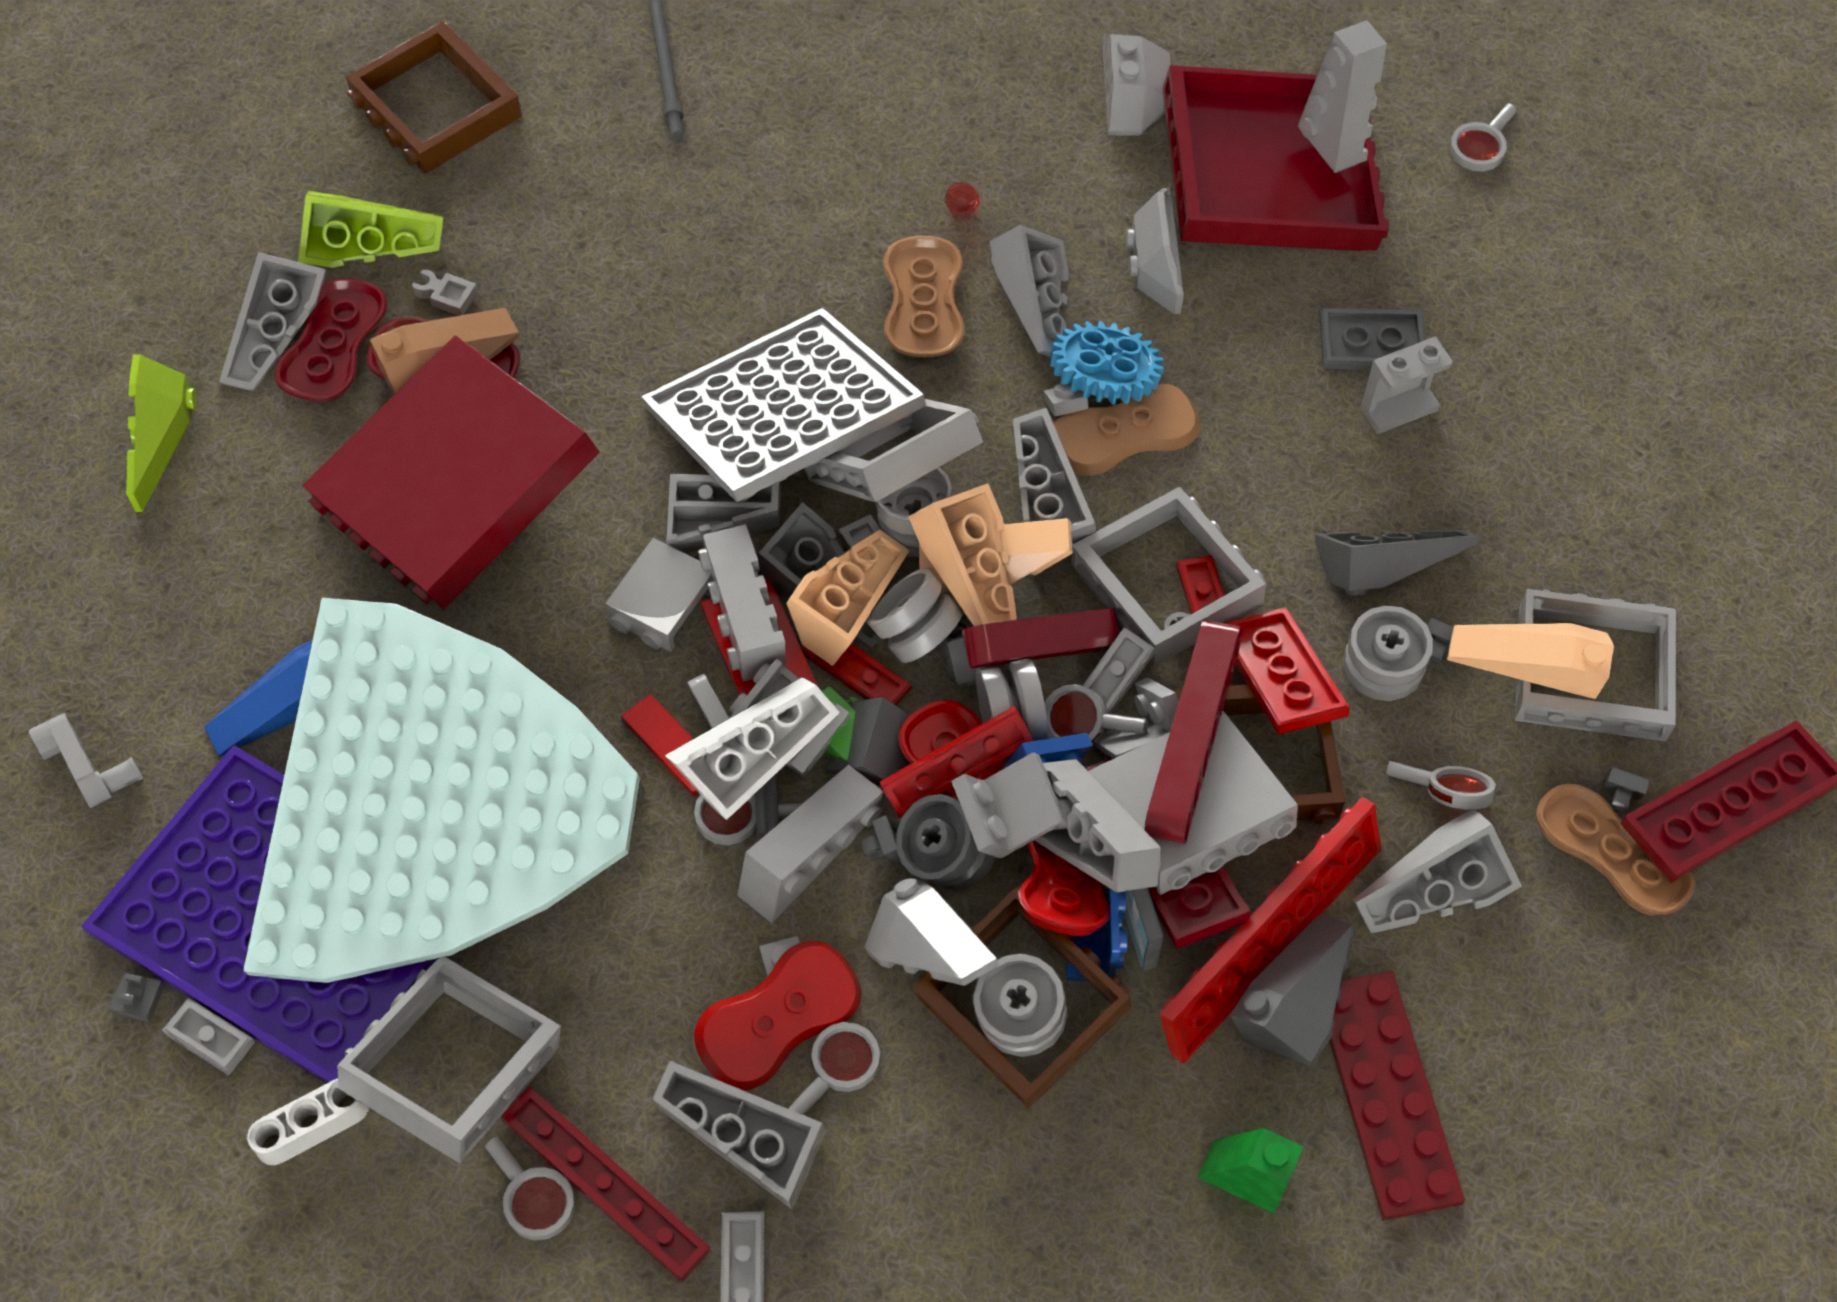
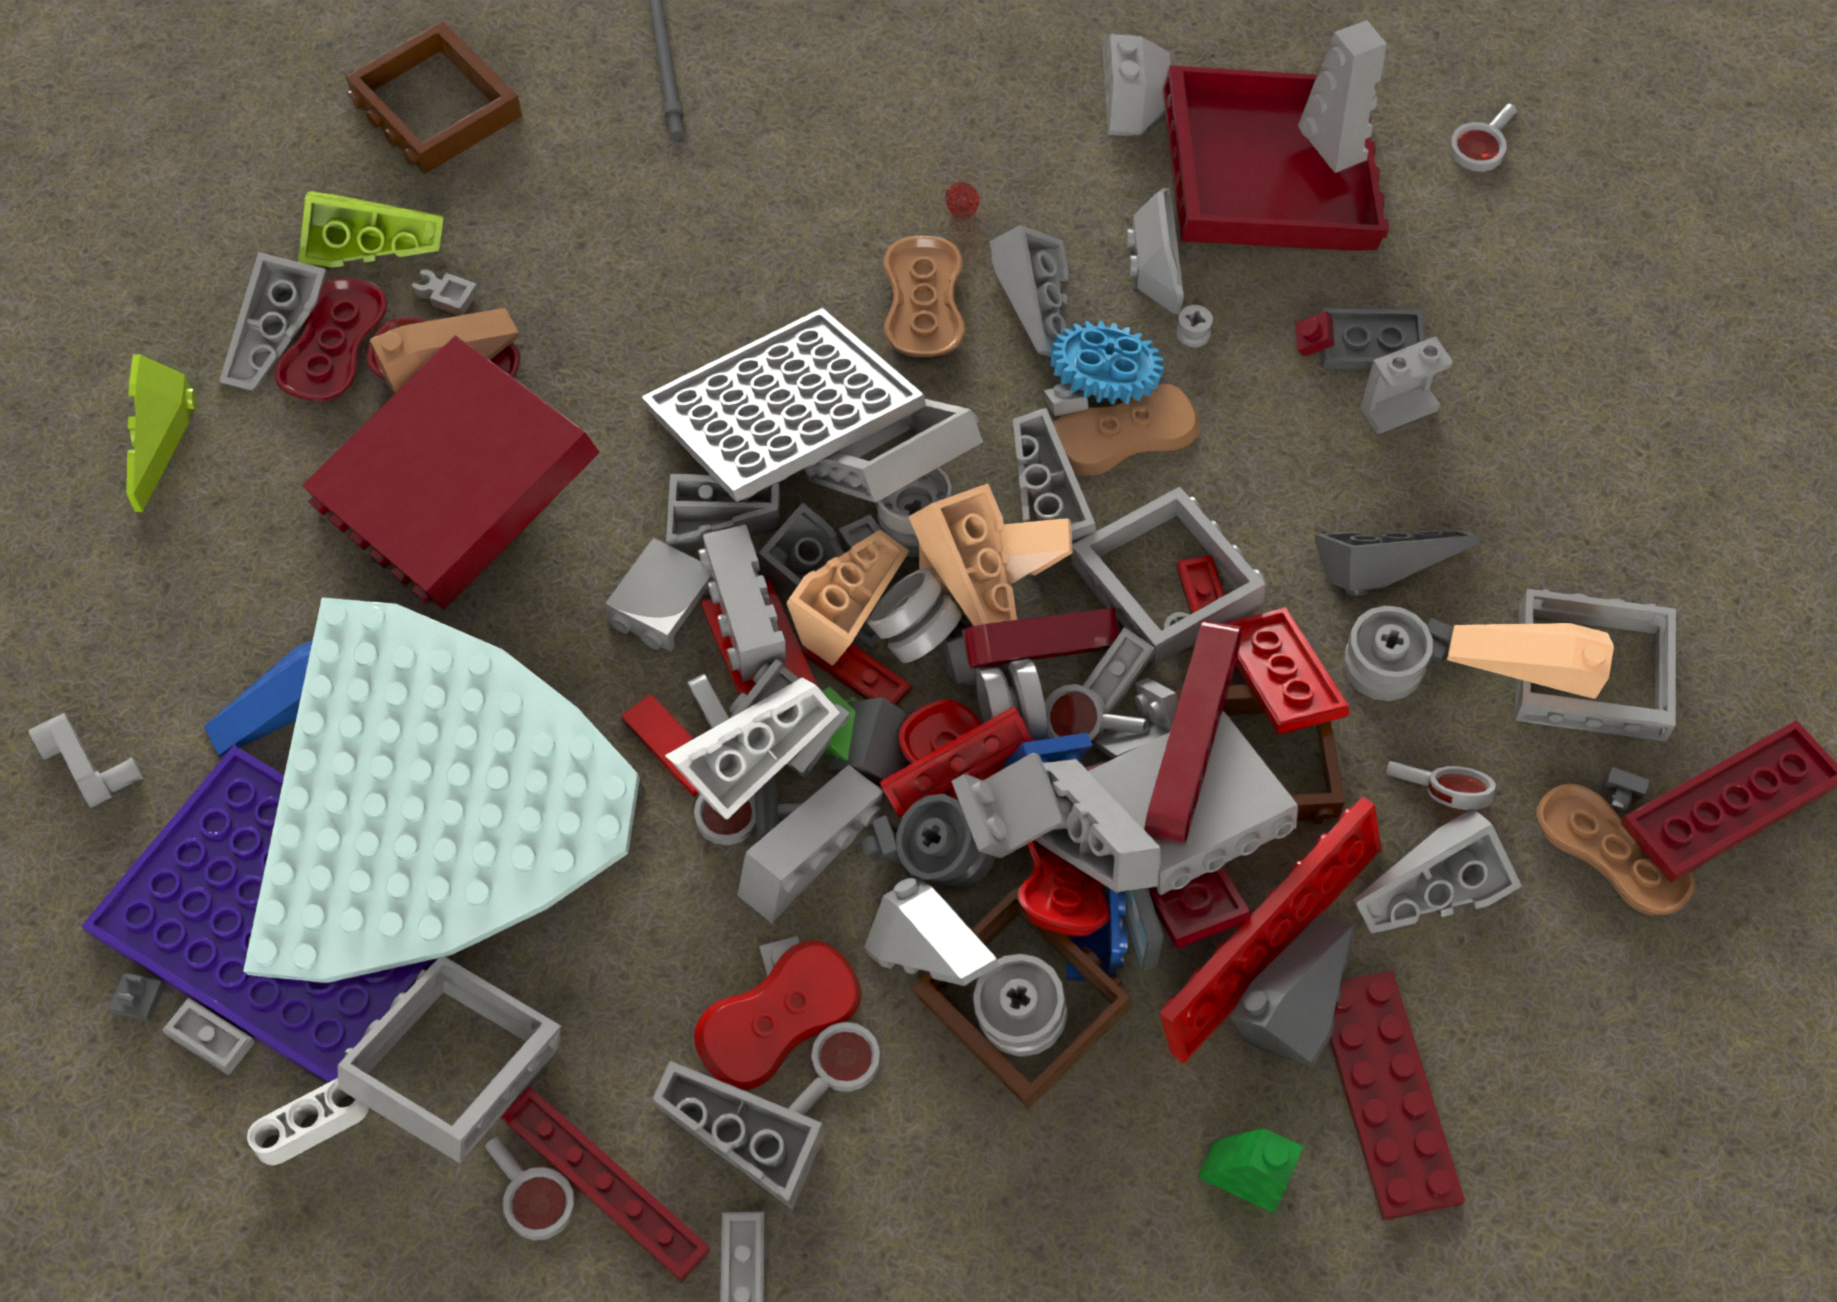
(1200, 331): none -> light grey wheel
(1314, 333): none -> dark red plate

